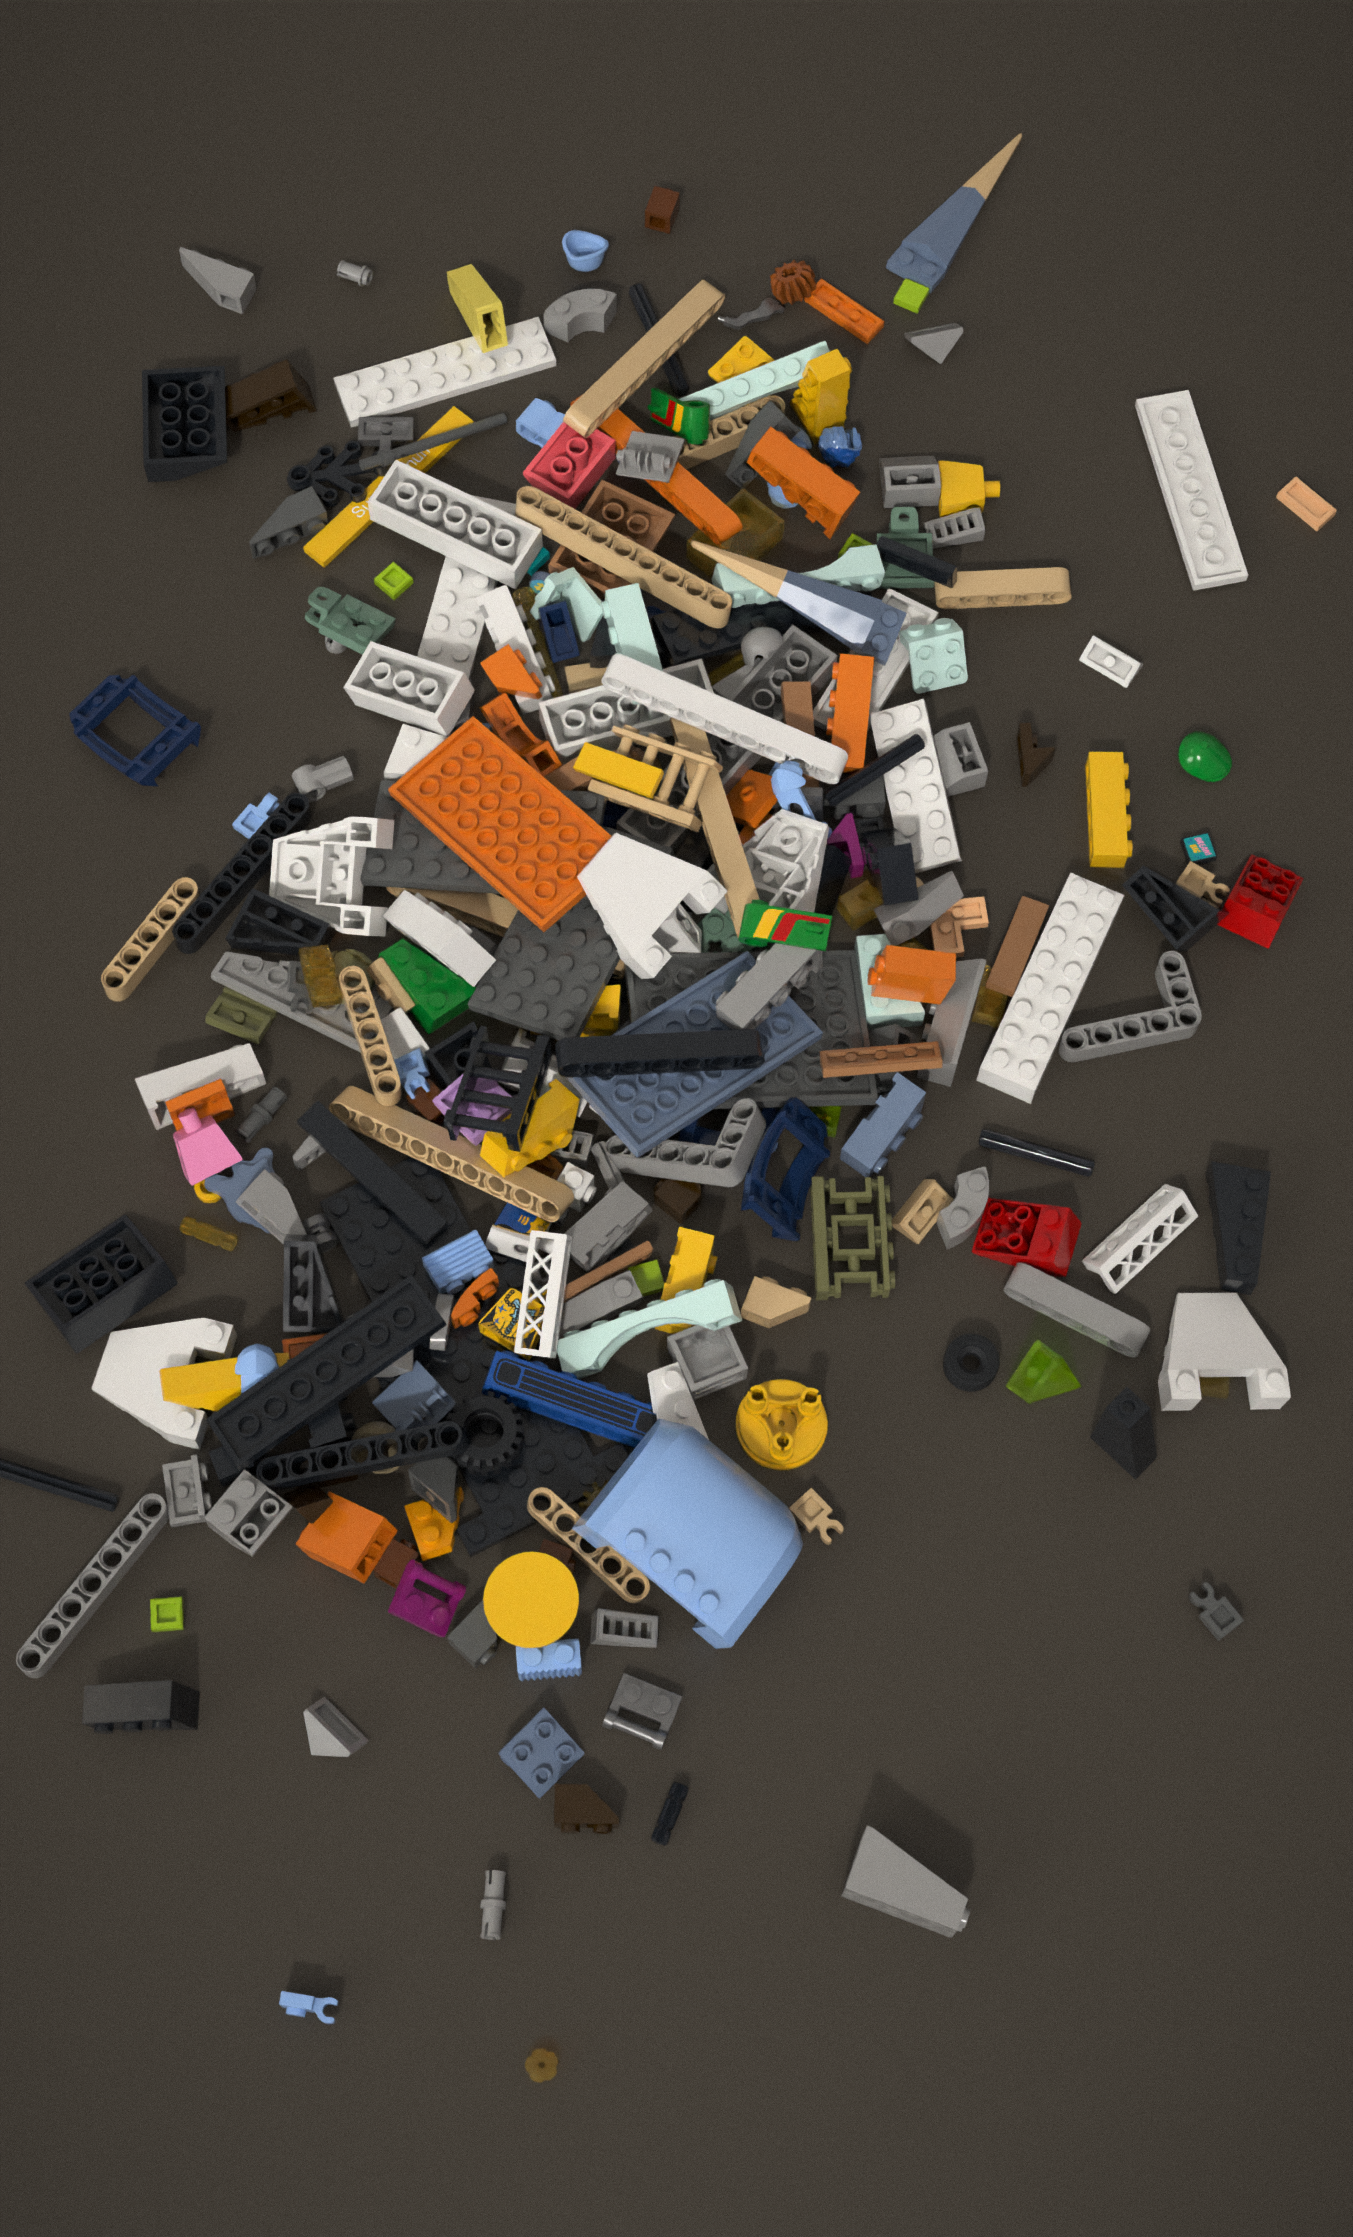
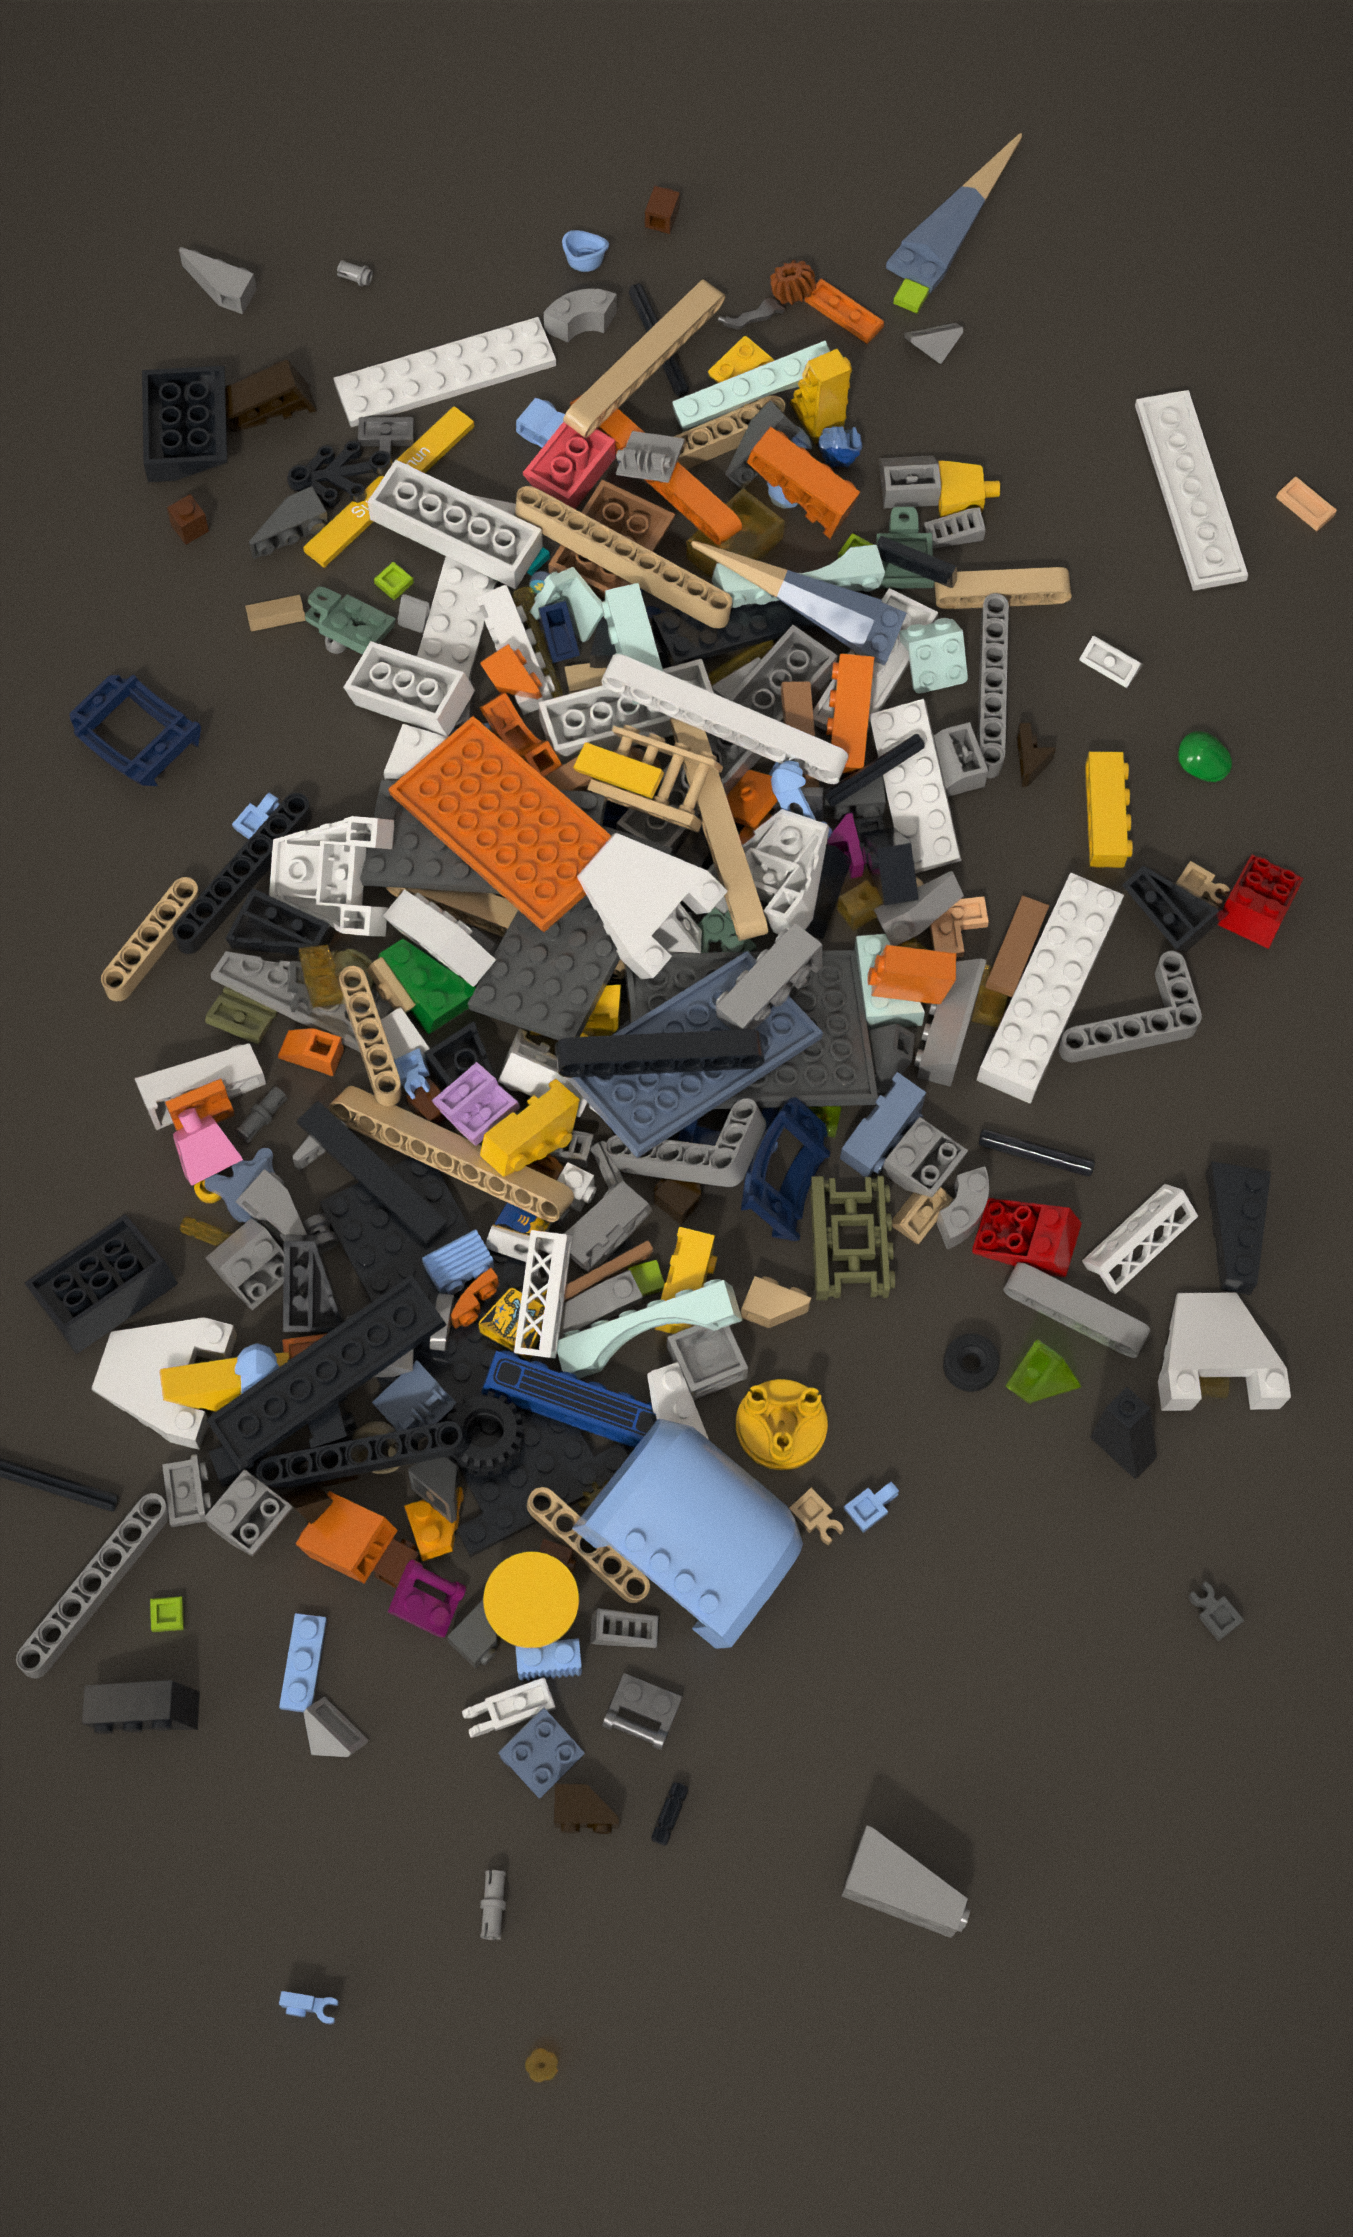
(187, 519): none -> reddish brown brick
(250, 1263): none -> light grey slope
(275, 613): none -> tan slope
(303, 1662): none -> light blue plate
(312, 1050): none -> orange slope
(316, 780): light grey piece -> none
(387, 456): dark grey bar -> none
(413, 613): none -> light grey slope
(478, 307): light yellow slope -> none
(511, 1707): none -> white hinge
(521, 1105): black fence -> none
(683, 418): green door -> none
(760, 642): light grey hair -> none
(783, 926): green door -> none
(869, 1508): none -> light blue plate
(880, 1059): medium nougat tile -> none
(923, 1159): none -> light grey slope
(993, 673): none -> light grey beam
(1198, 848): tile -> none

